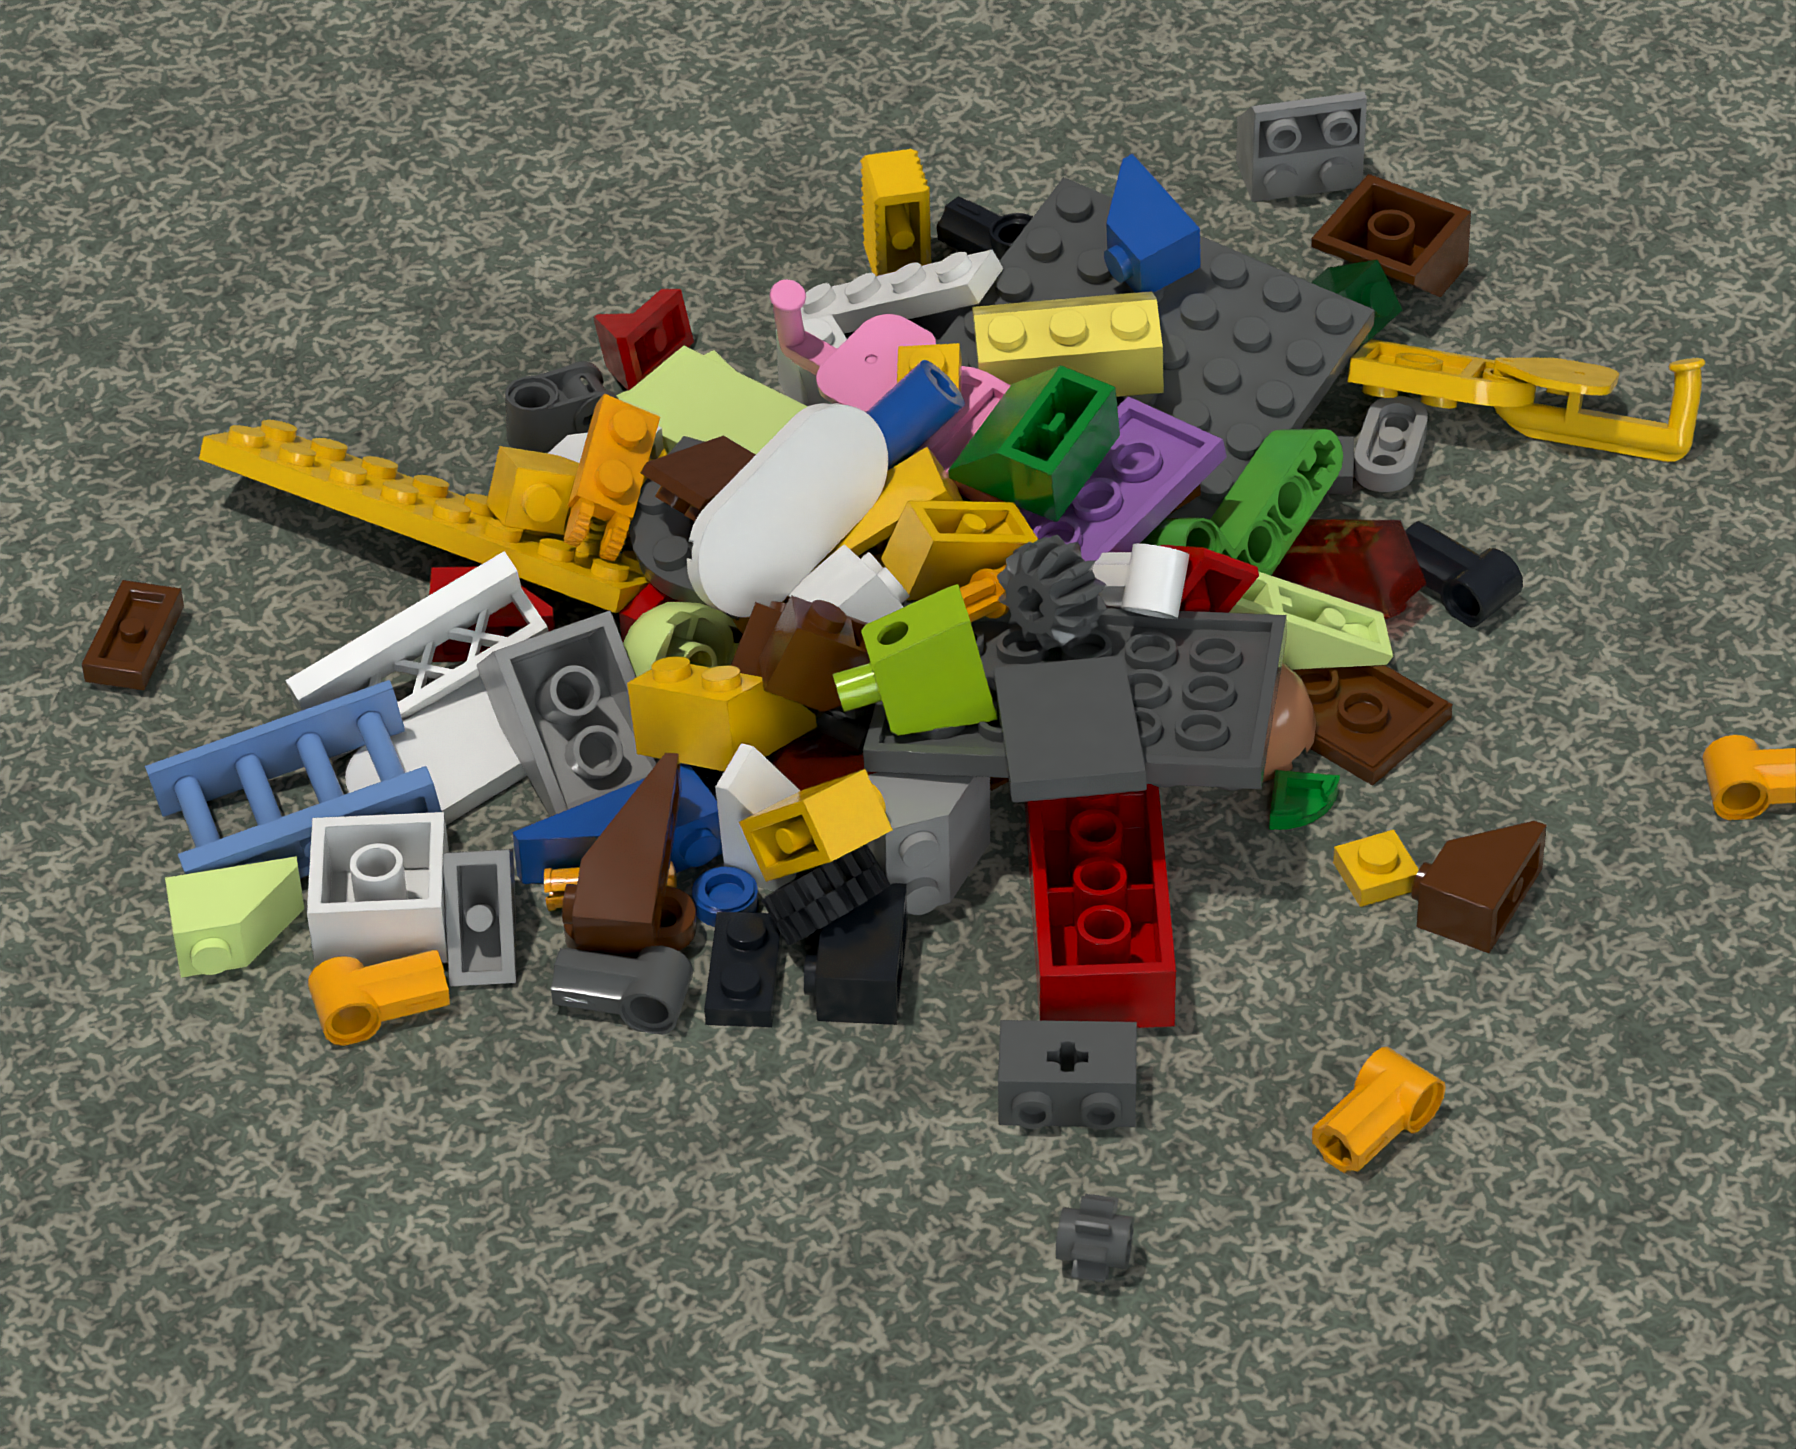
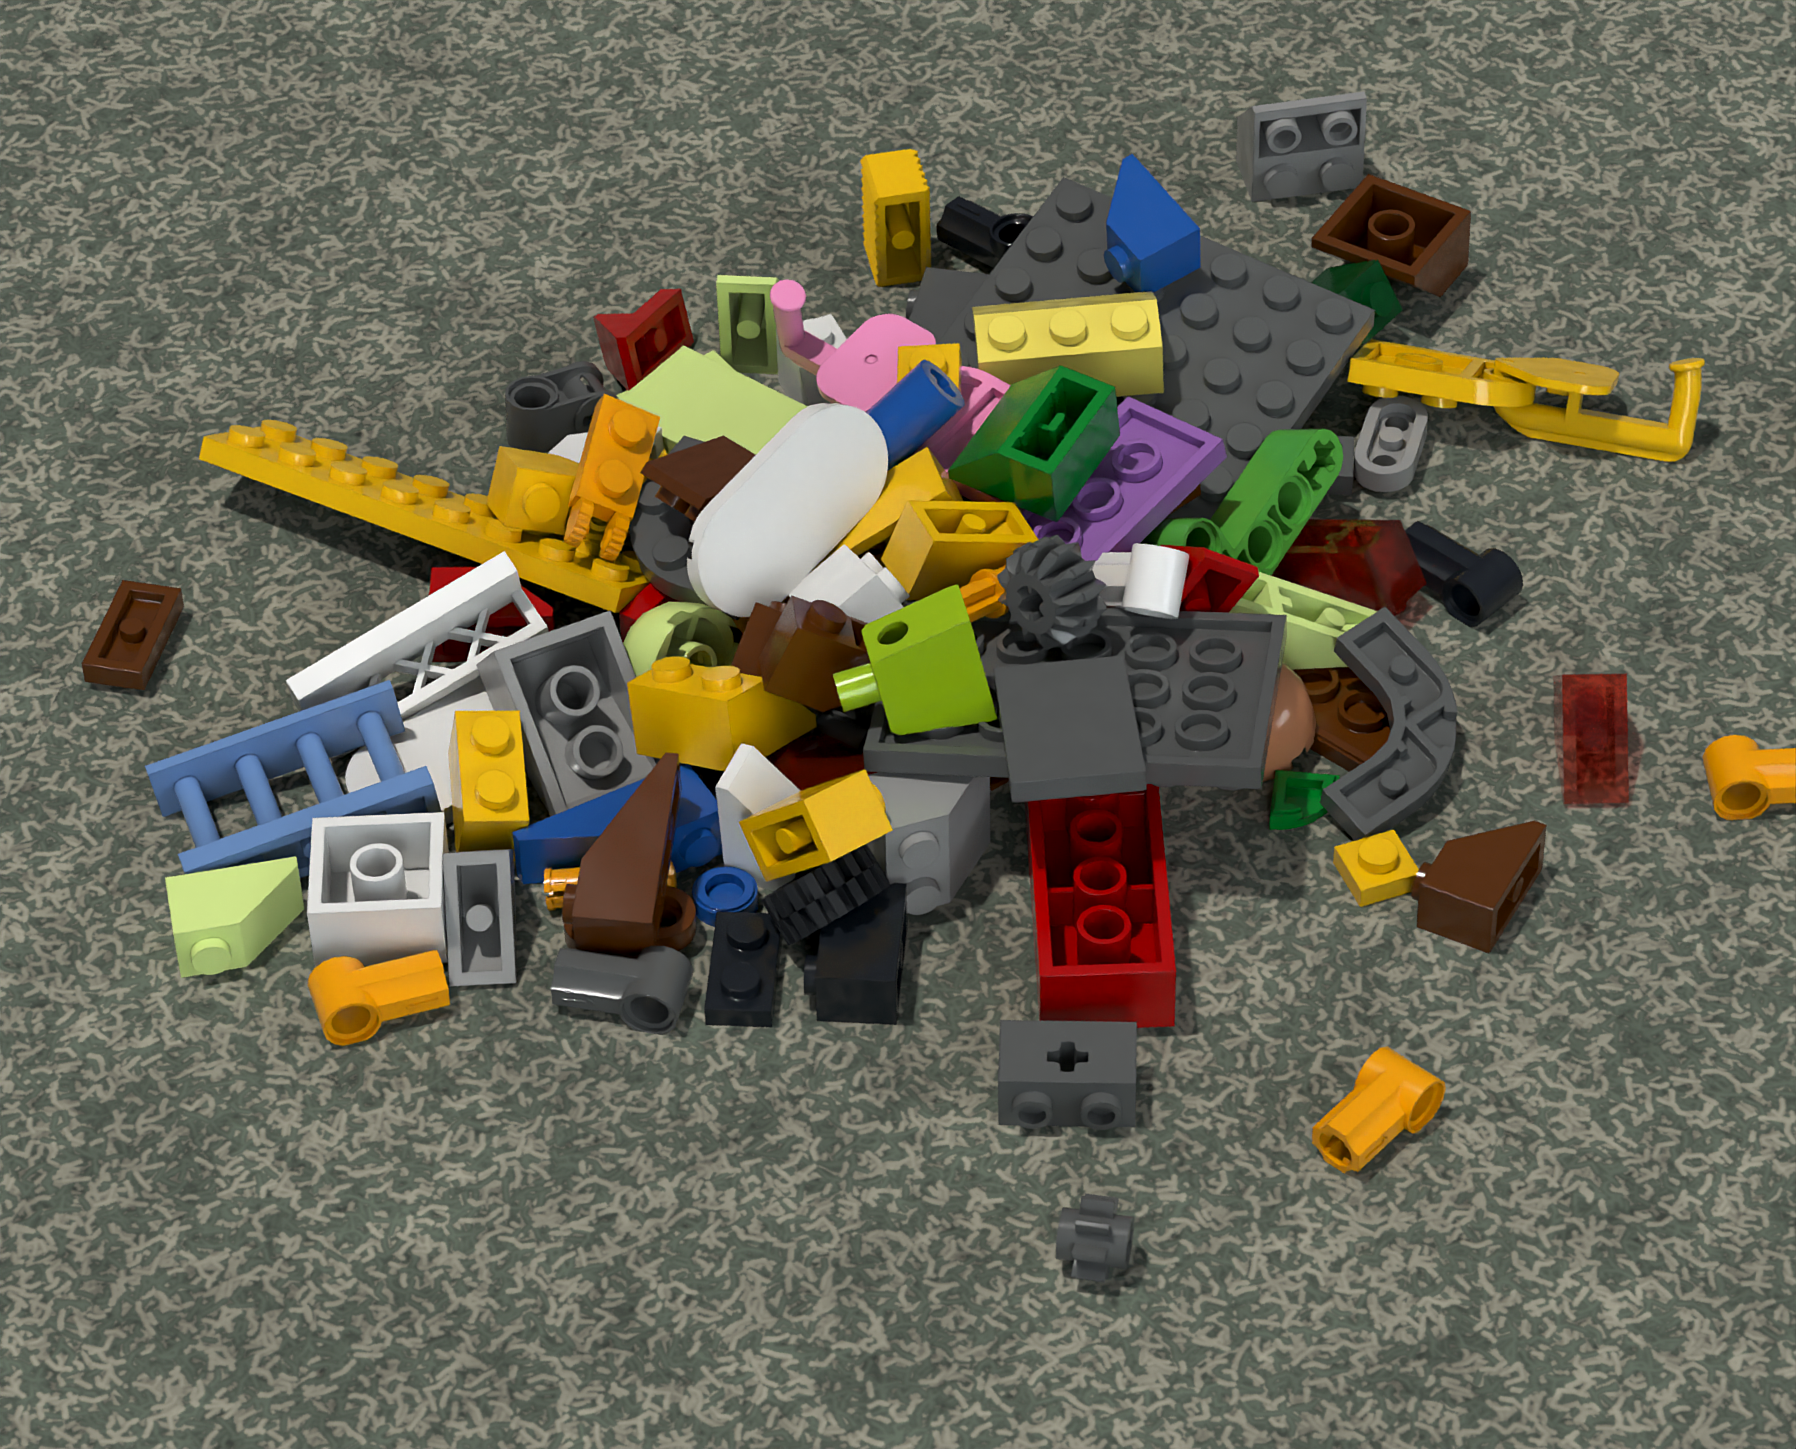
(487, 779): none -> yellow brick
(747, 323): none -> yellowish green slope
(908, 292): white plate -> none
(1420, 724): none -> dark grey plate
(1592, 737): none -> clear red slope

